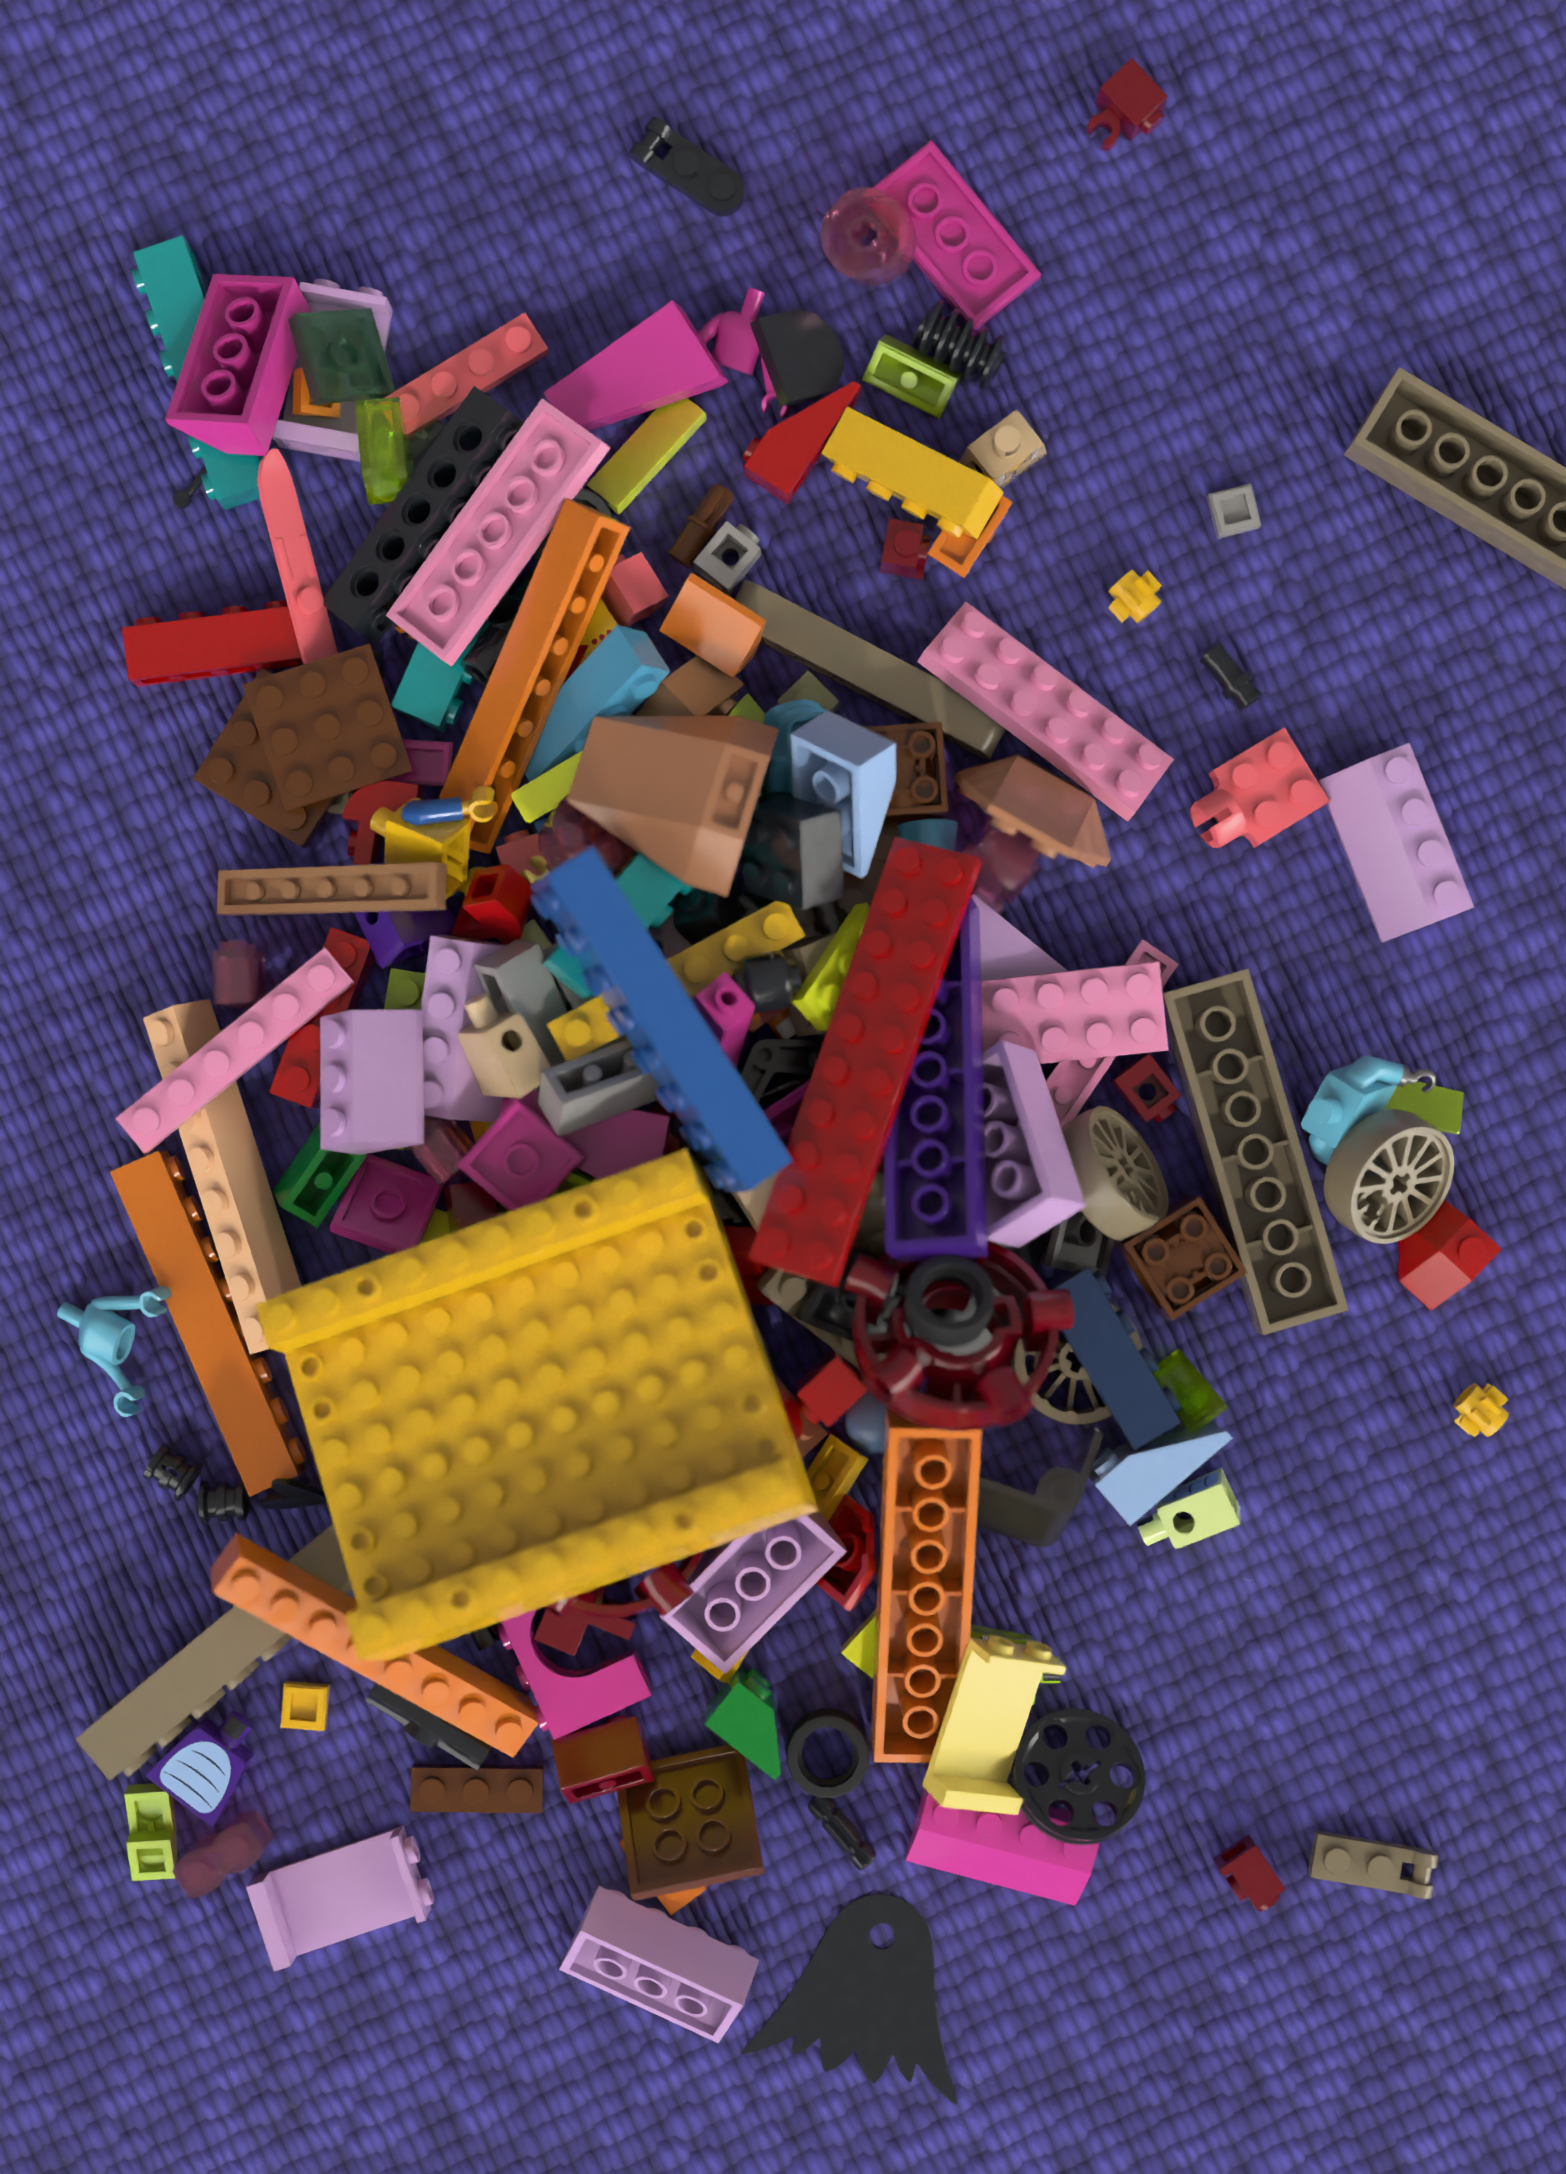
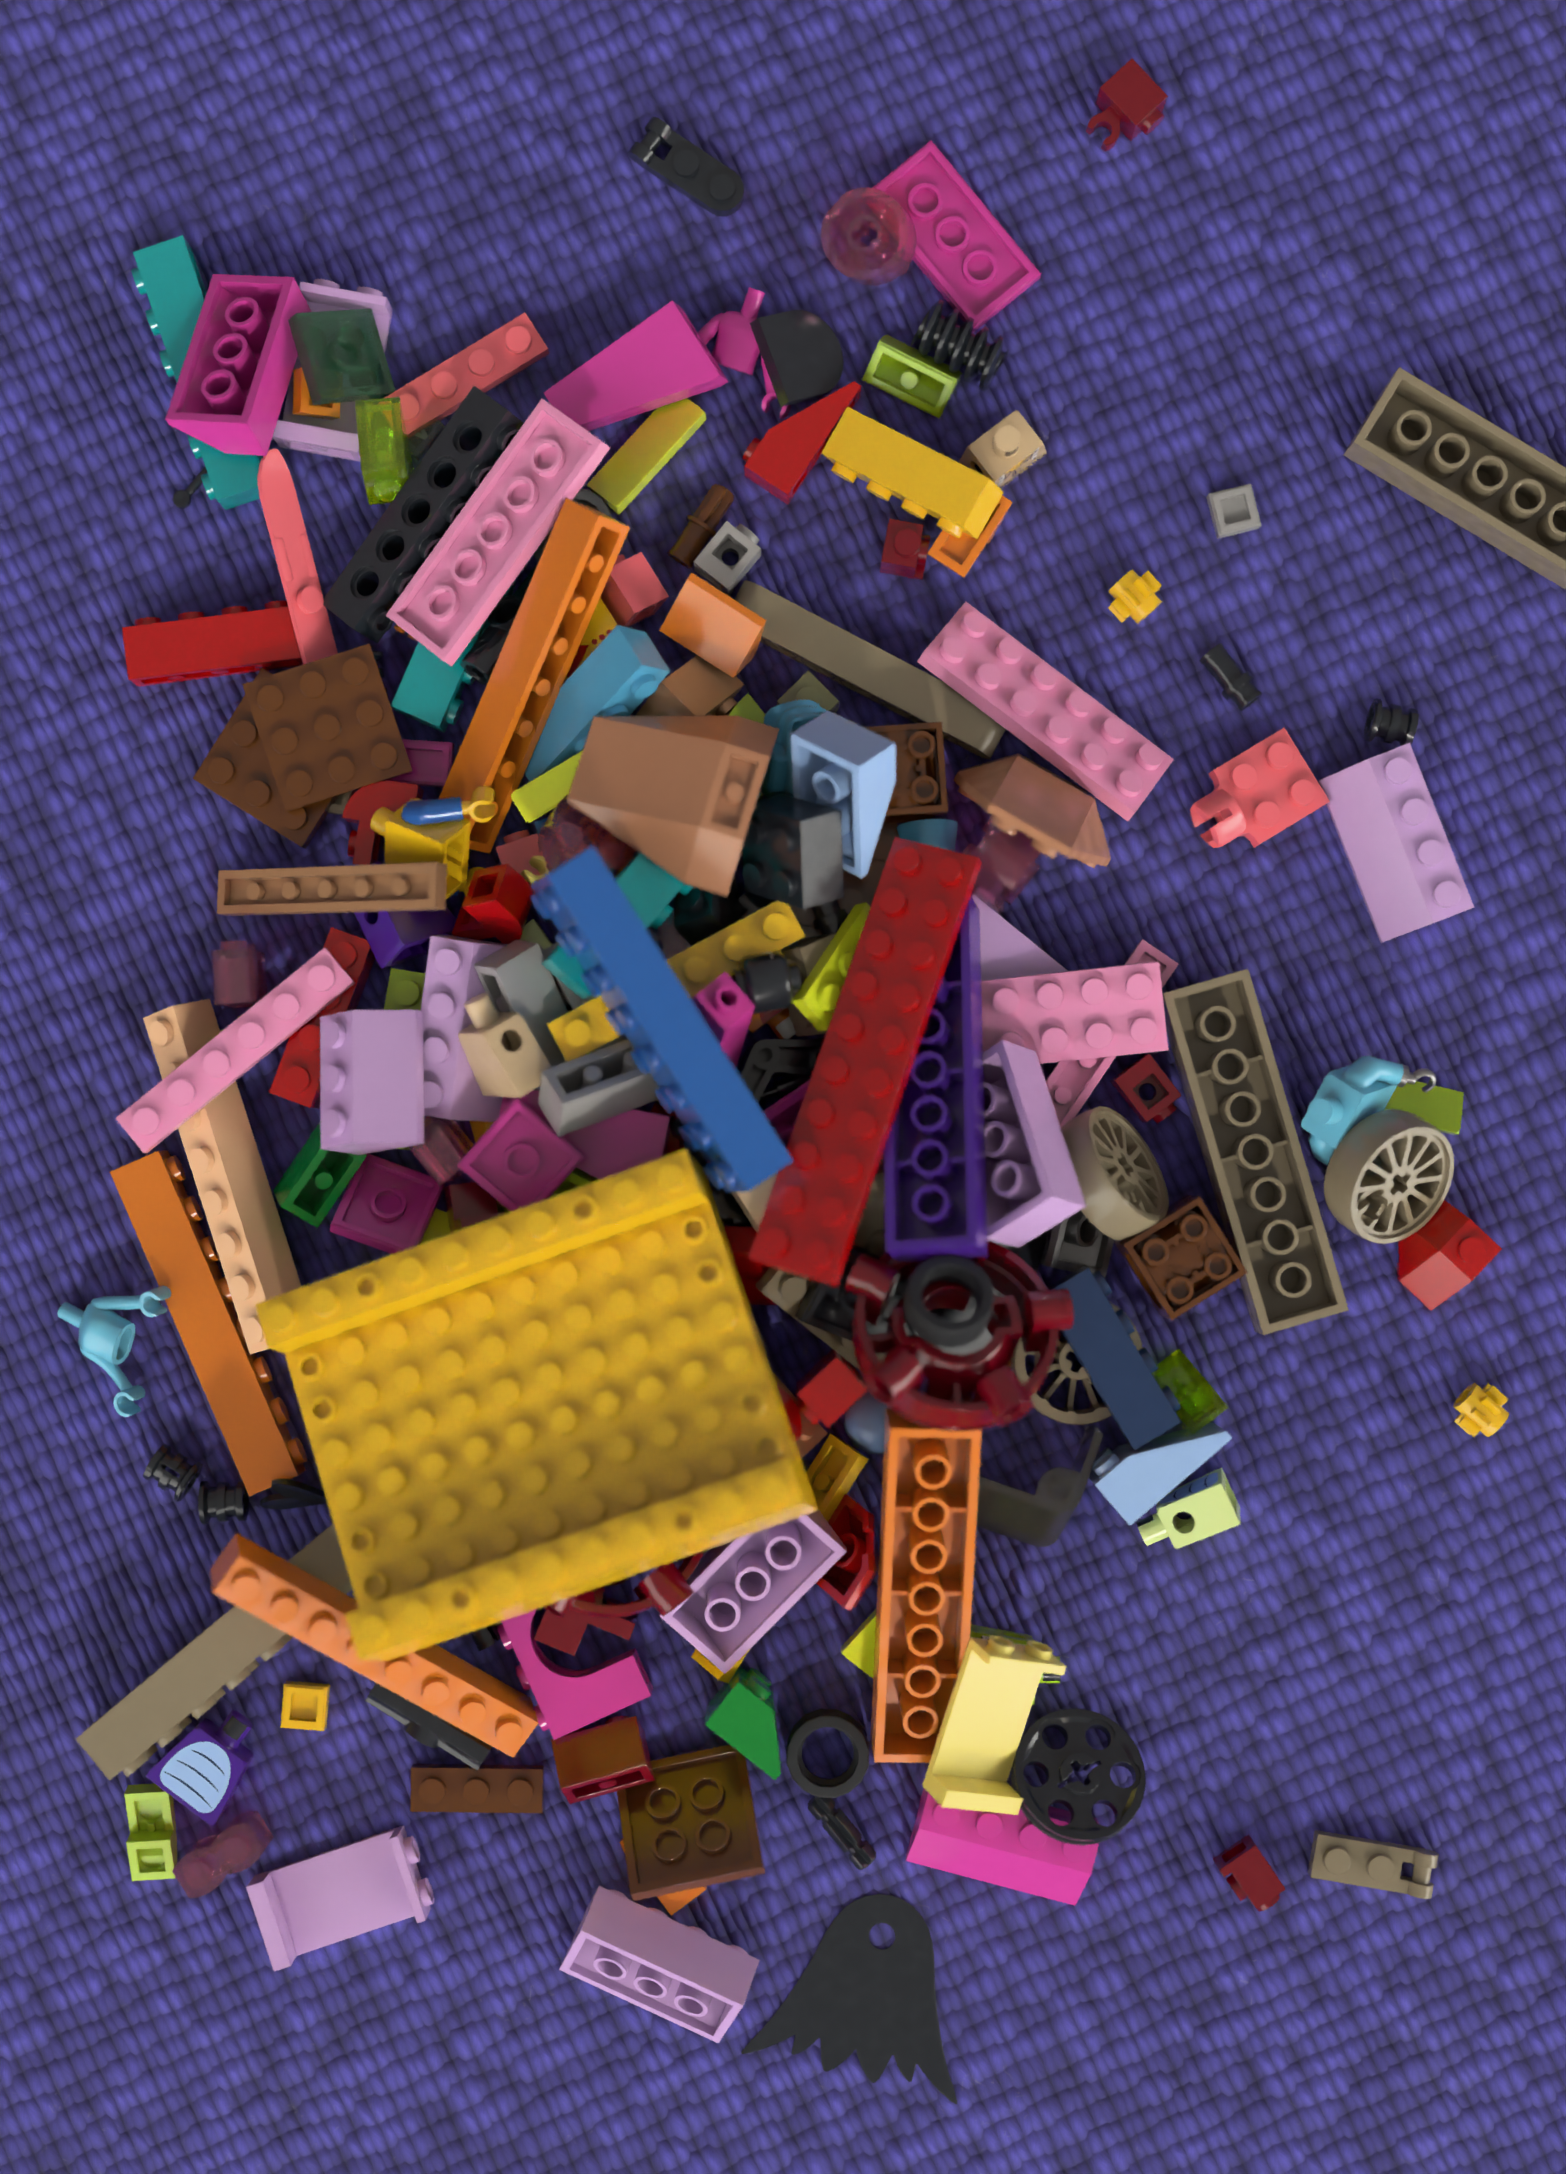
(1390, 723): none -> black bush

